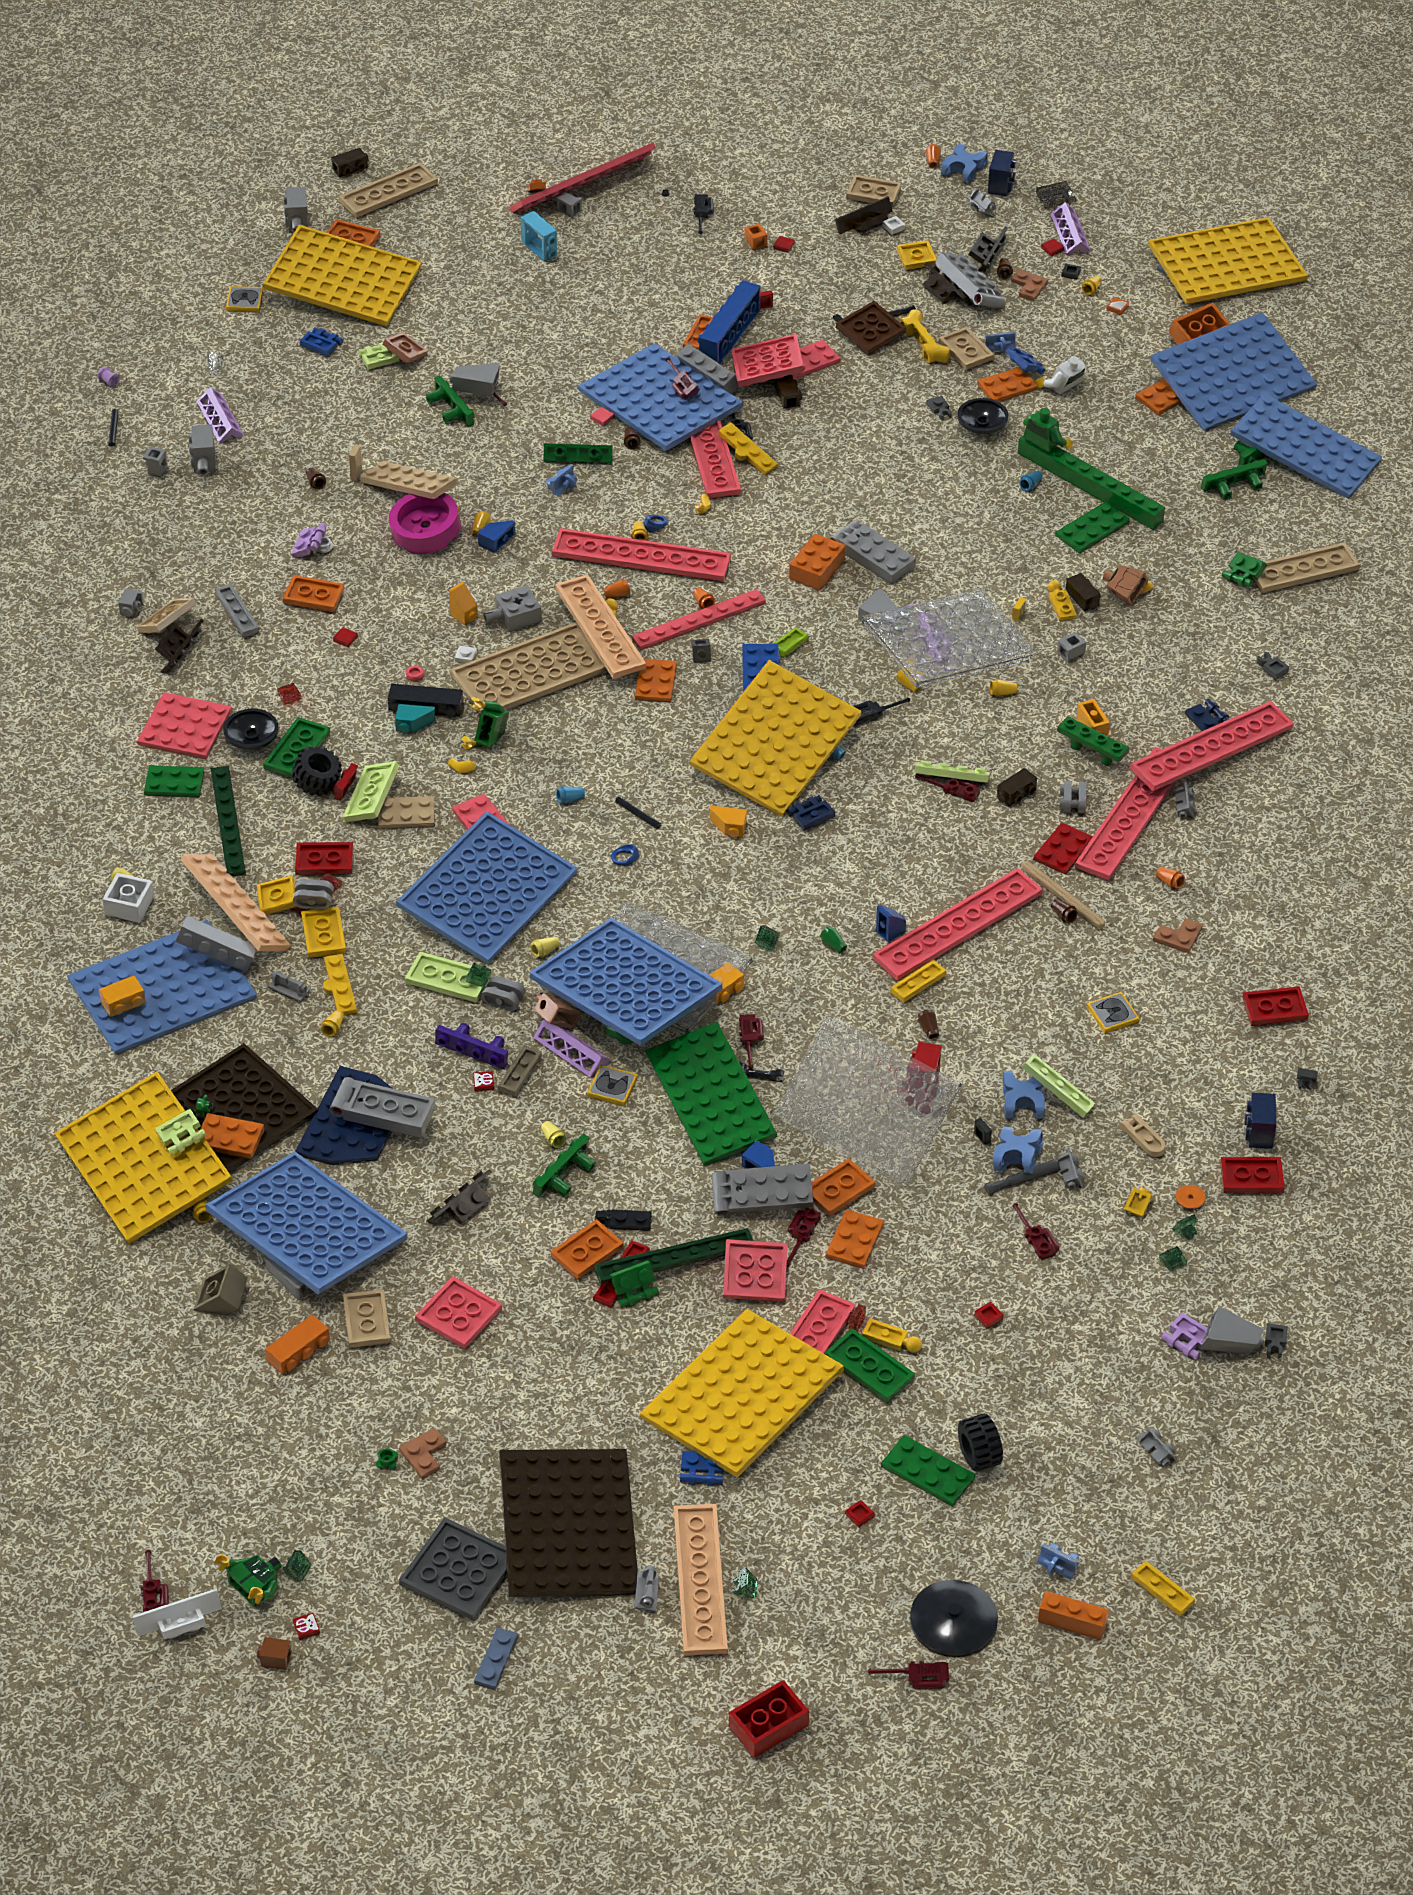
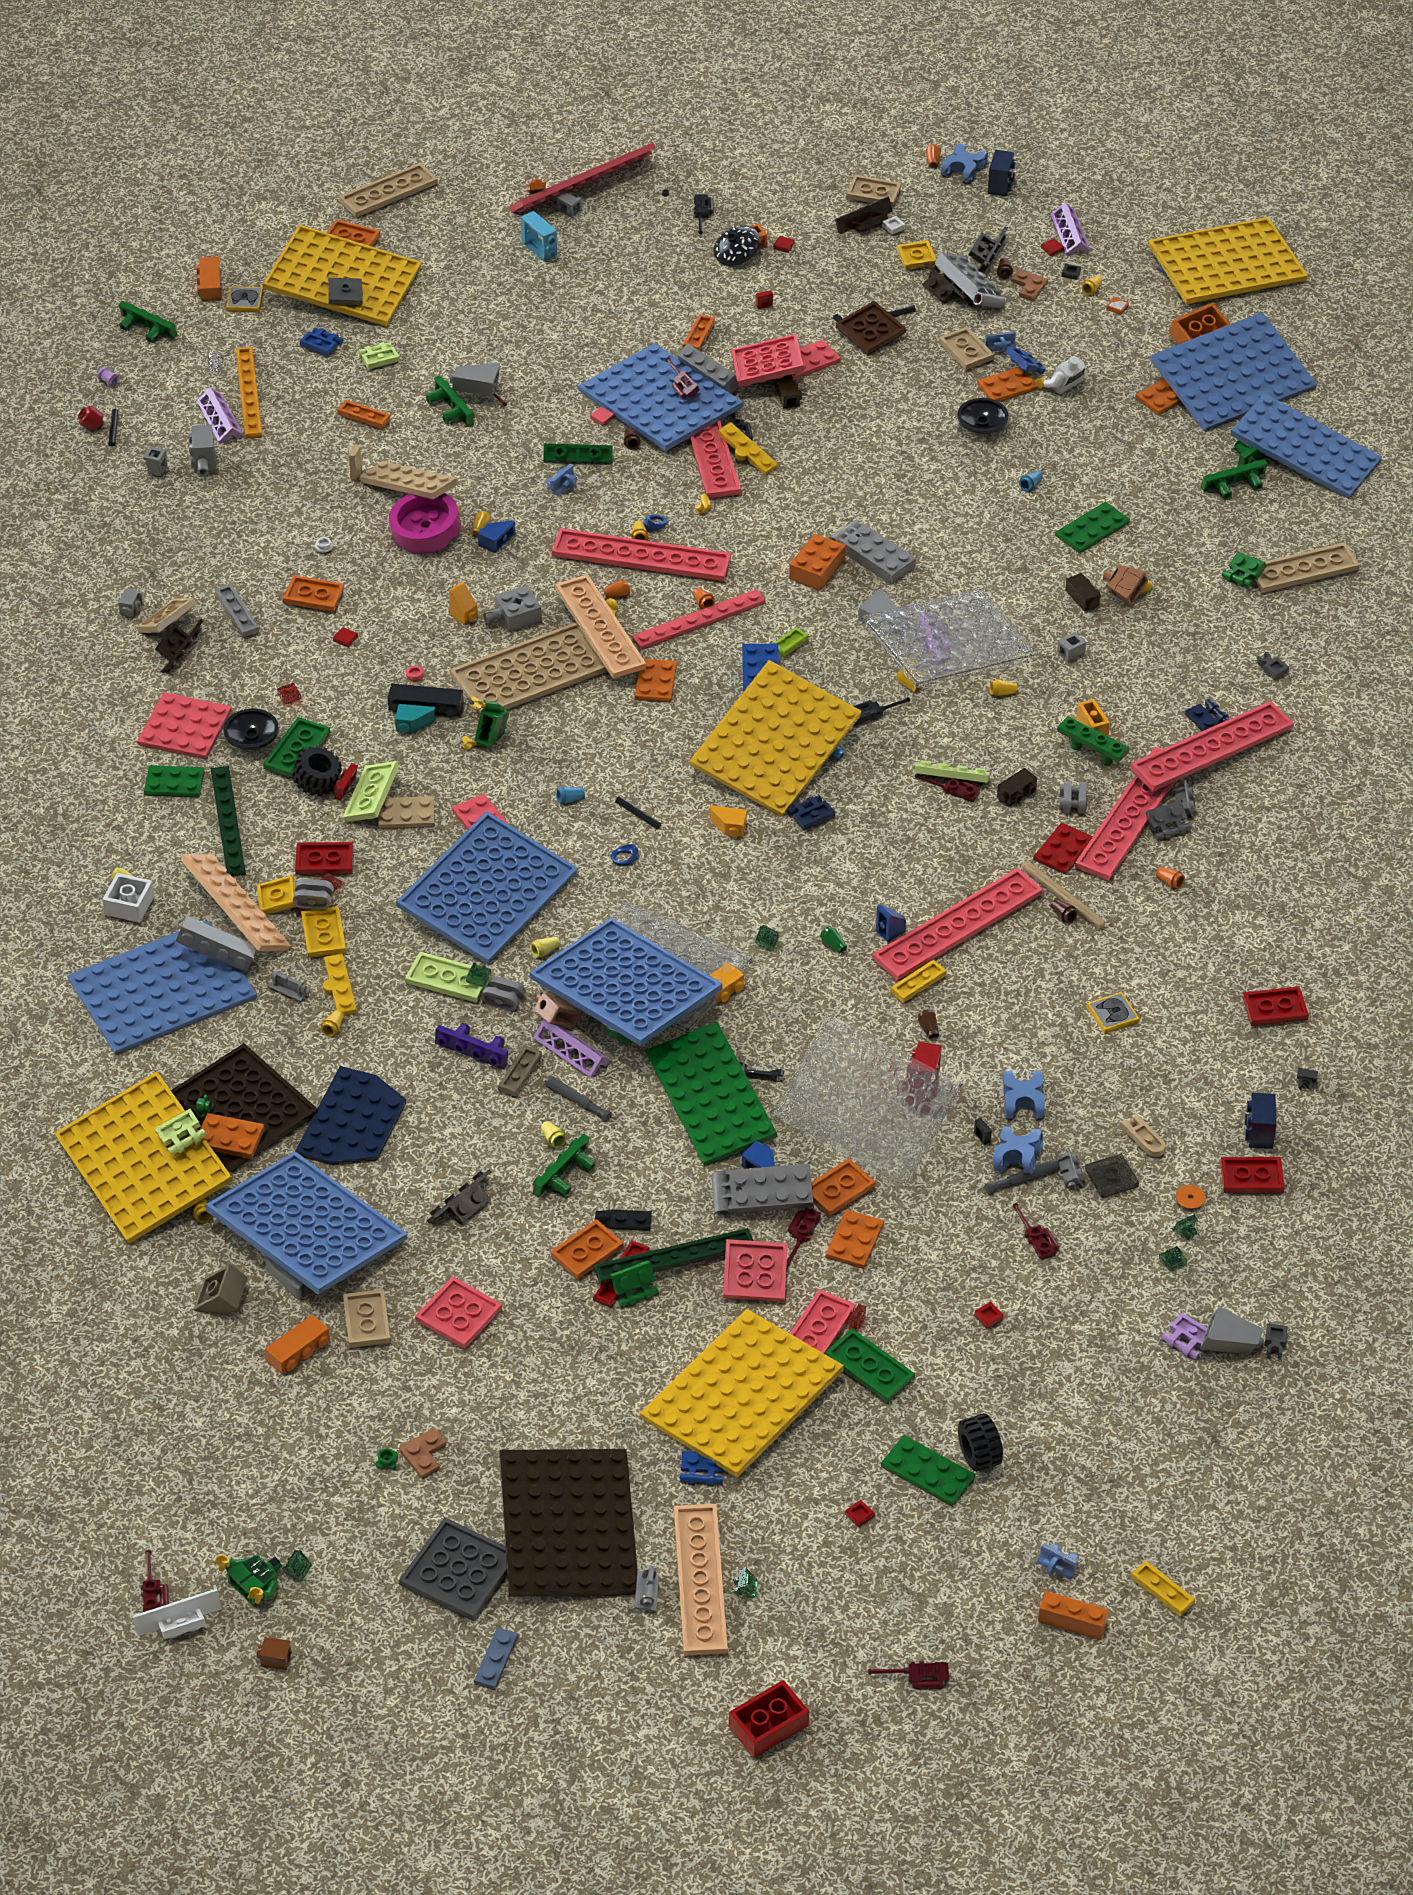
(90, 418): none -> red head
(122, 996): light orange brick -> none
(158, 325): none -> green plate
(209, 279): none -> orange brick
(248, 392): none -> light orange tile
(295, 208): light grey brick -> none
(306, 1626): tile -> none
(309, 540): lavender plate -> none
(316, 479): reddish brown cone -> none
(345, 291): none -> dark grey plate
(349, 162): dark brown brick -> none
(363, 414): none -> orange plate
(383, 1107): light grey hinge -> none
(404, 347): nougat plate -> none
(462, 767): yellow arm -> none
(465, 654): white plate -> none
(483, 1081): tile -> none
(566, 1091): none -> dark grey piece
(612, 1085): tile -> none
(701, 650): dark grey bracket -> none
(730, 321): blue brick -> none
(736, 245): none -> black dish
(748, 1037): dark red piece -> none
(890, 1336): yellow plate -> none
(930, 349): yellow plate -> none
(940, 406): dark grey plate -> none
(953, 1618): black dish -> none
(985, 206): light grey hinge -> none
(1019, 609): yellow tile -> none
(1045, 431): green torso -> none
(1053, 192): clear smoke plate -> none
(1058, 1085): yellowish green plate -> none
(1061, 601): yellow plate -> none
(1095, 483): green brick -> none
(1111, 1175): none -> clear smoke plate
(1138, 1201): yellow bracket -> none
(1152, 1440): light grey hinge -> none
(1165, 815): none -> flat silver plate
(1179, 939): nougat plate -> none

